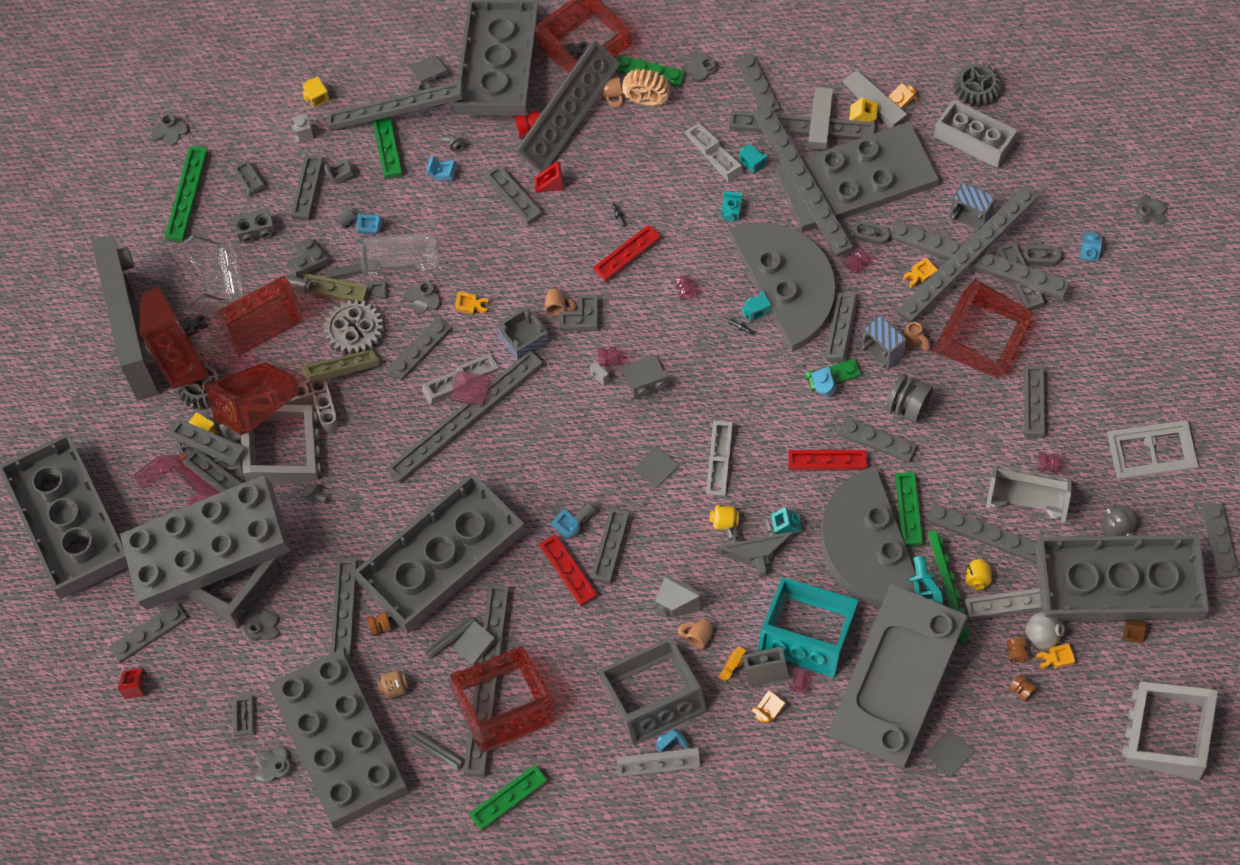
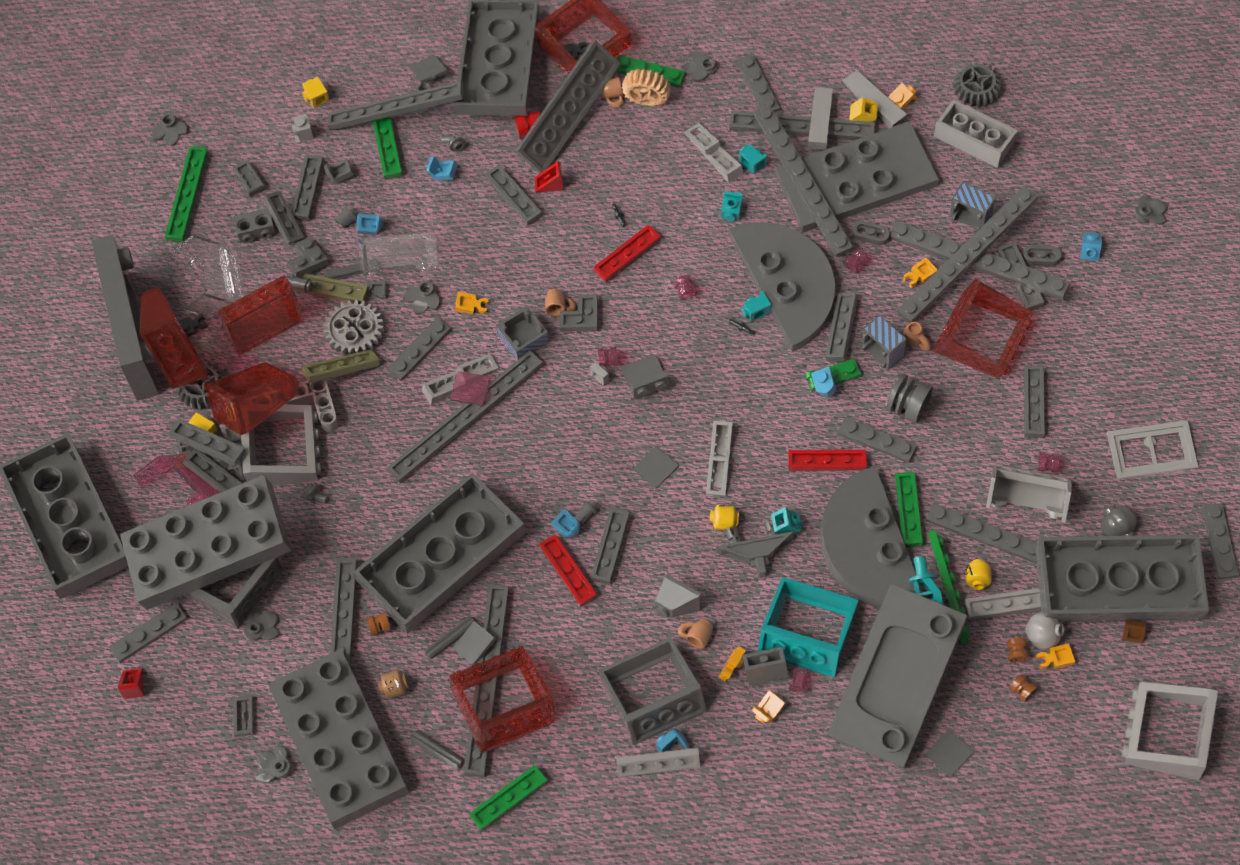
(283, 217): none -> dark grey plate

